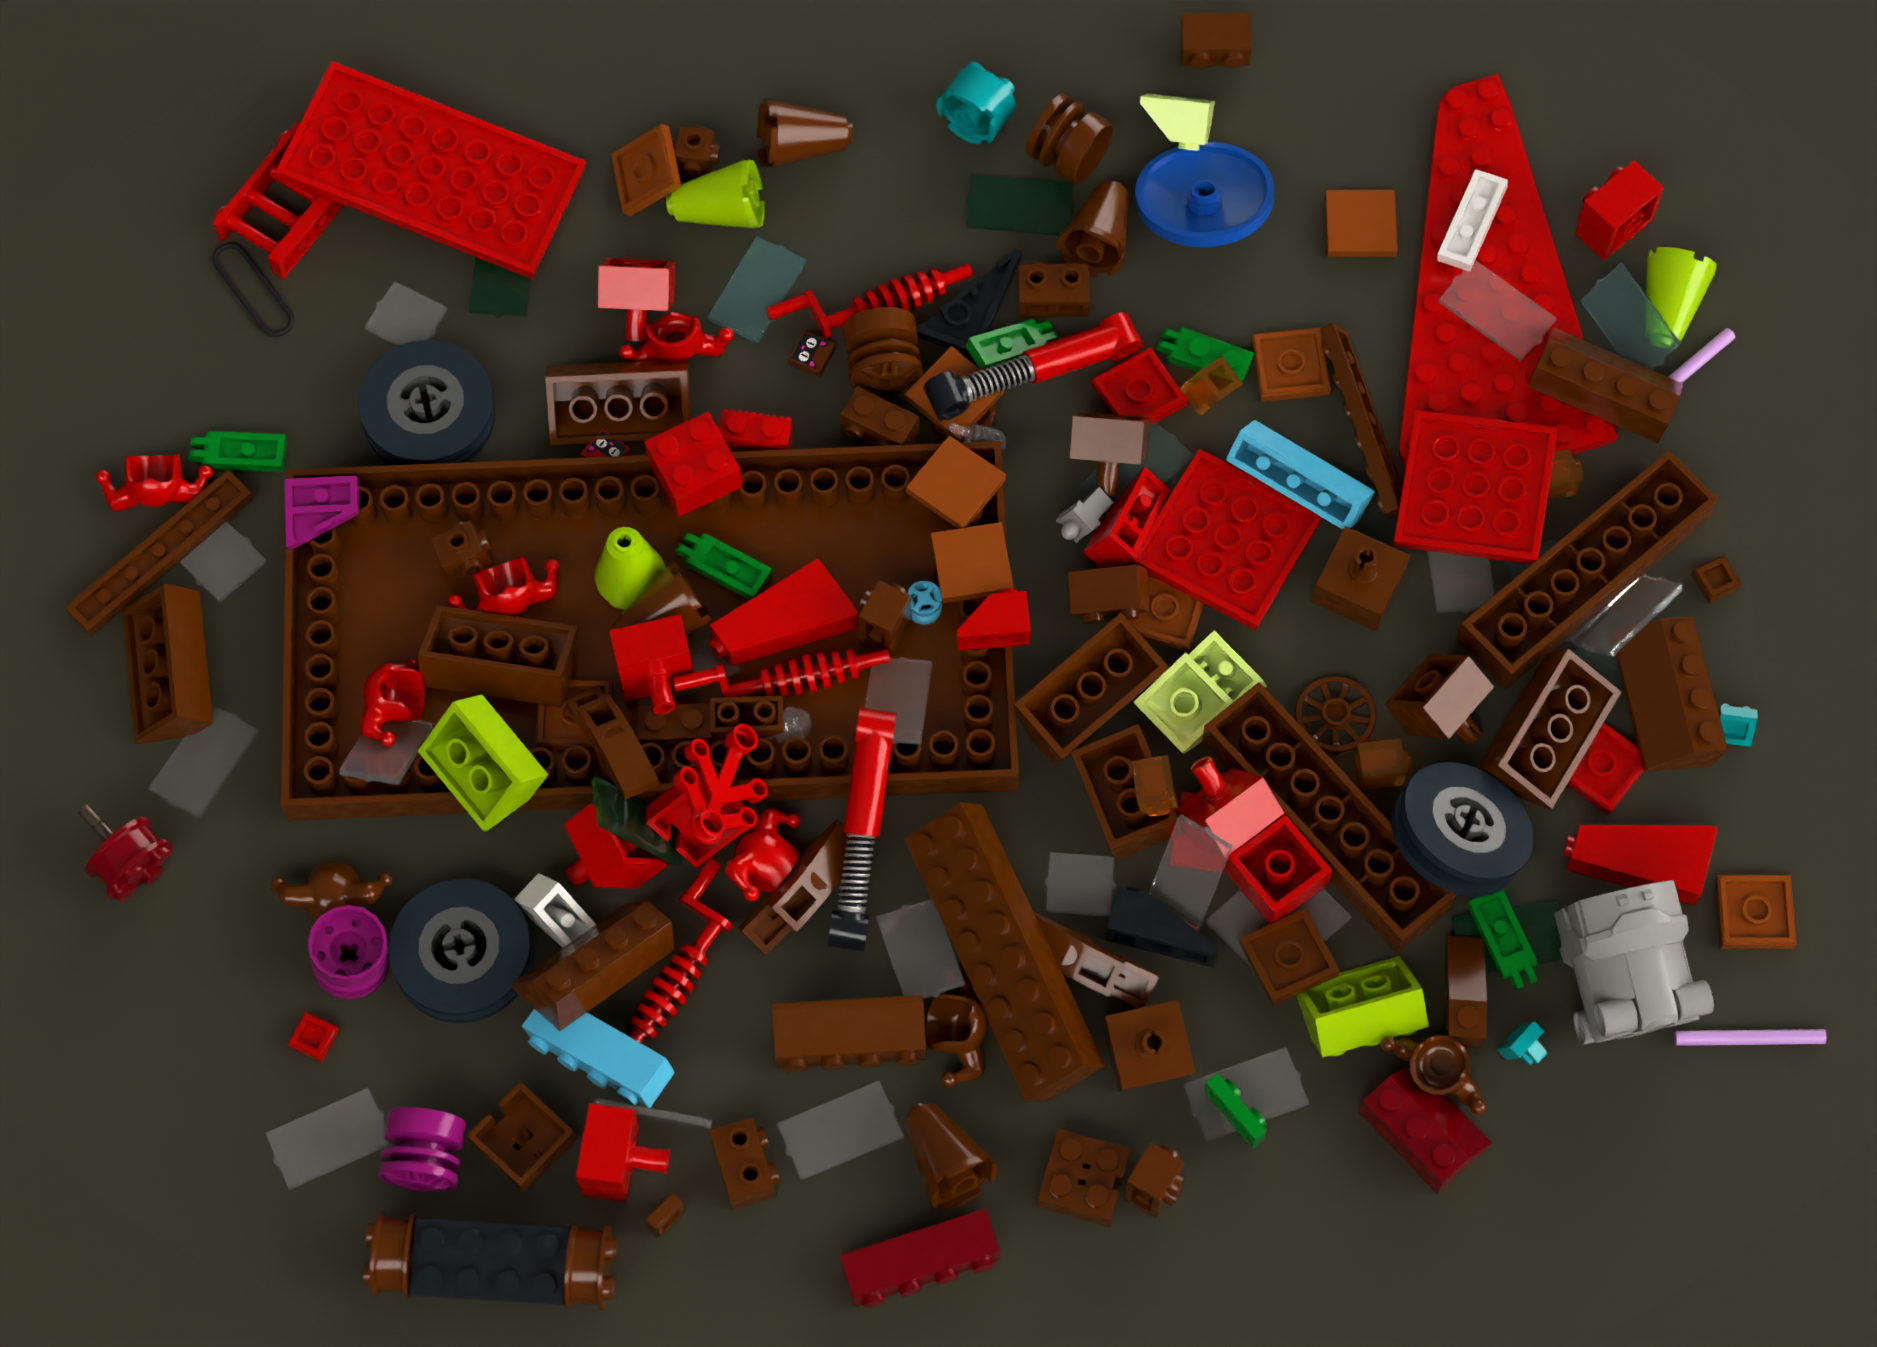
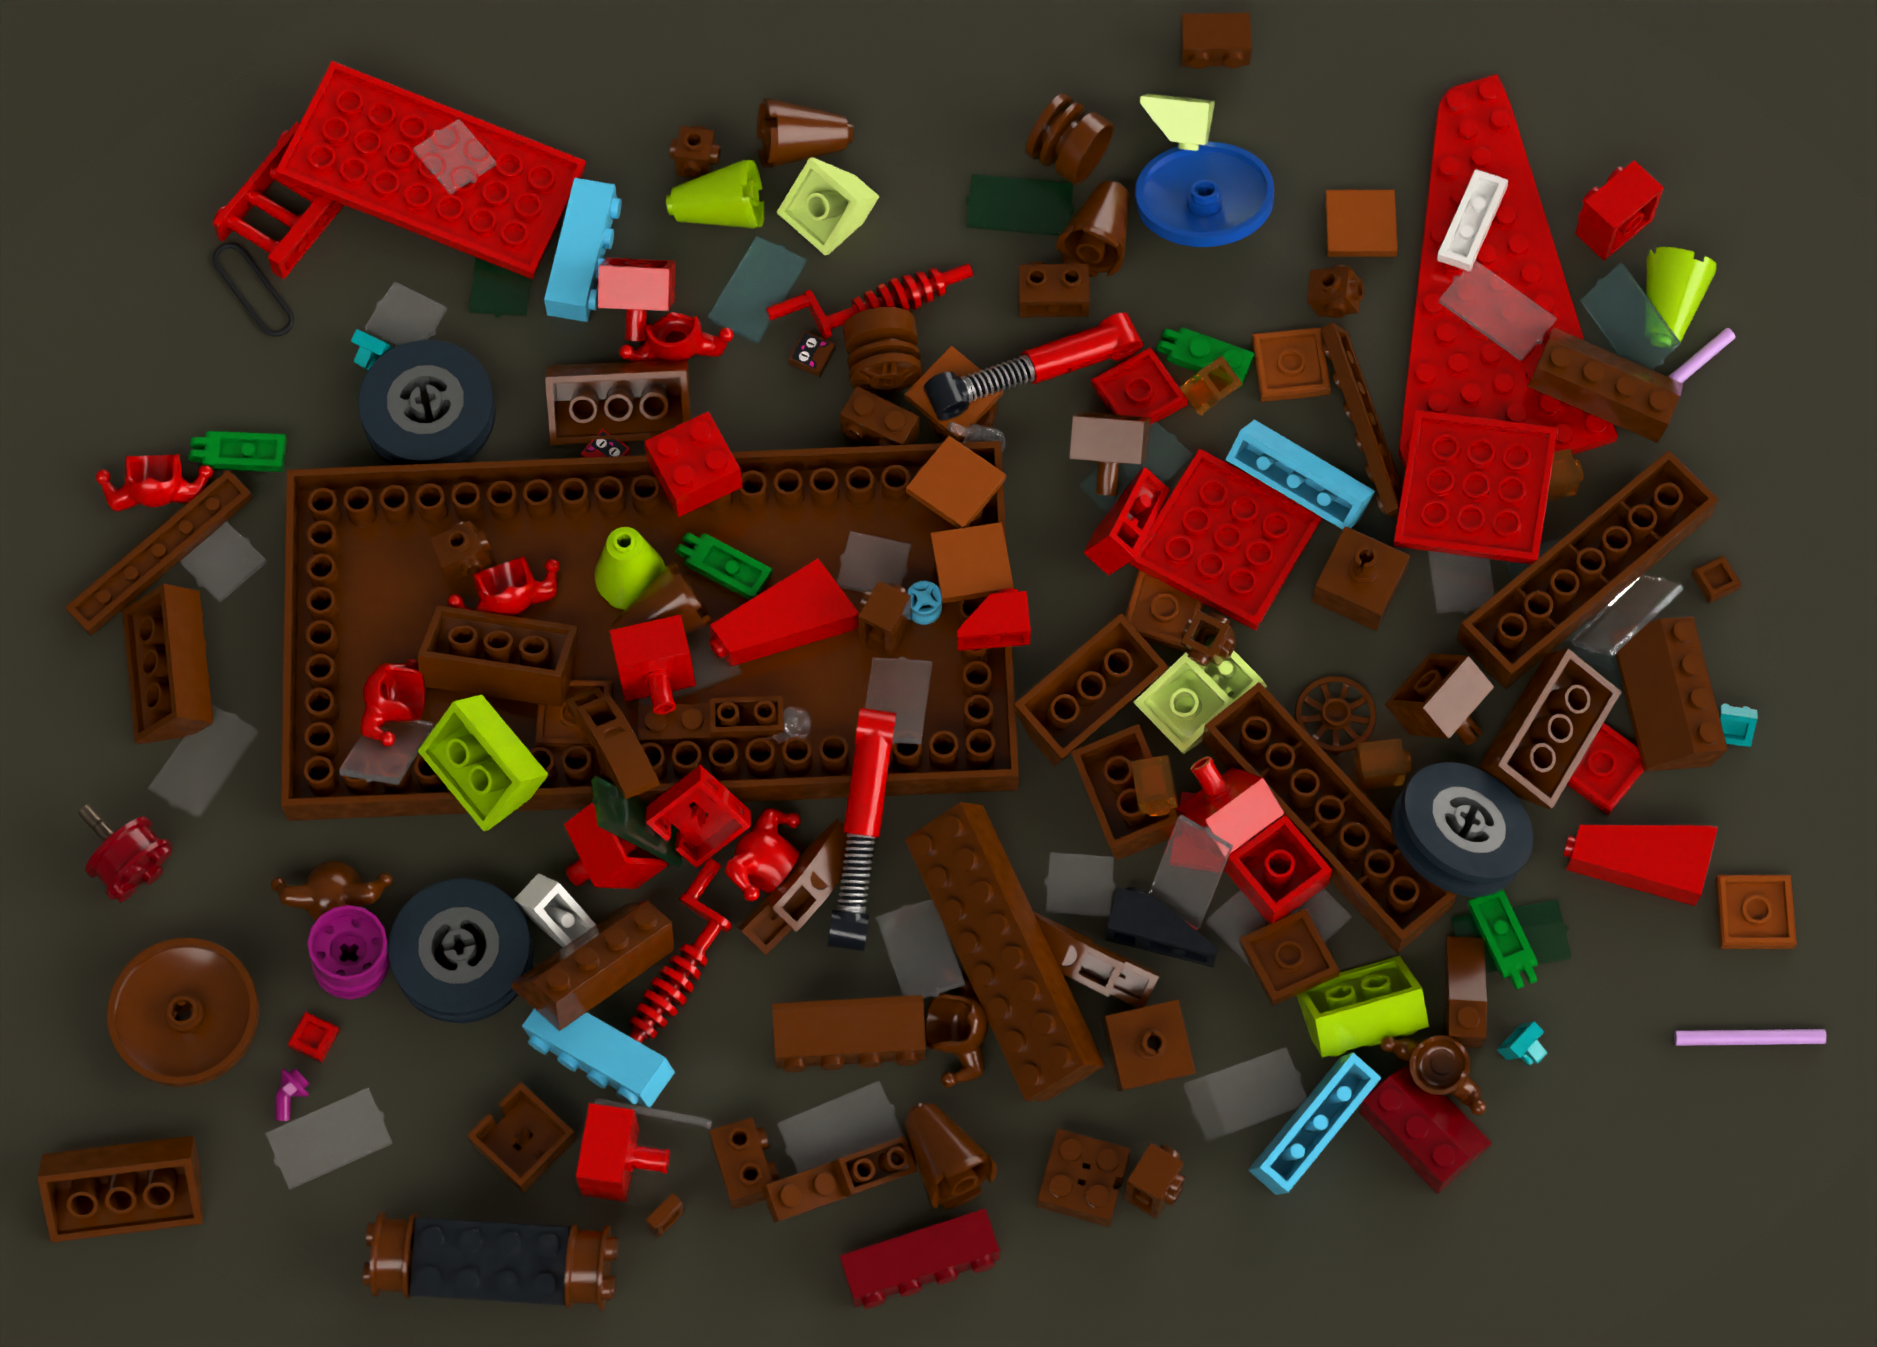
(121, 1188): none -> reddish brown slope
(183, 1012): none -> reddish brown dish
(291, 1085): none -> magenta plate
(318, 506): magenta wing -> none
(369, 349): none -> teal tile
(422, 1149): magenta wheel -> none
(454, 156): none -> clear piece
(581, 249): none -> medium azure brick
(646, 170): dark orange tile -> none
(706, 821): red plant -> none
(755, 431): red brick -> none
(767, 683): red piece -> none
(827, 204): none -> yellowish green slope
(839, 1179): none -> reddish brown slope
(871, 560): none -> clear piece
(972, 309): black wing -> none
(977, 104): teal brick -> none
(1009, 342): green hinge -> none
(1083, 516): light grey piece -> none
(1108, 593): reddish brown brick -> none
(1203, 627): none -> reddish brown brick
(1227, 1099): green plate -> none
(1314, 1124): none -> medium azure brick
(1335, 291): none -> reddish brown brick
(1630, 963): light grey piece -> none

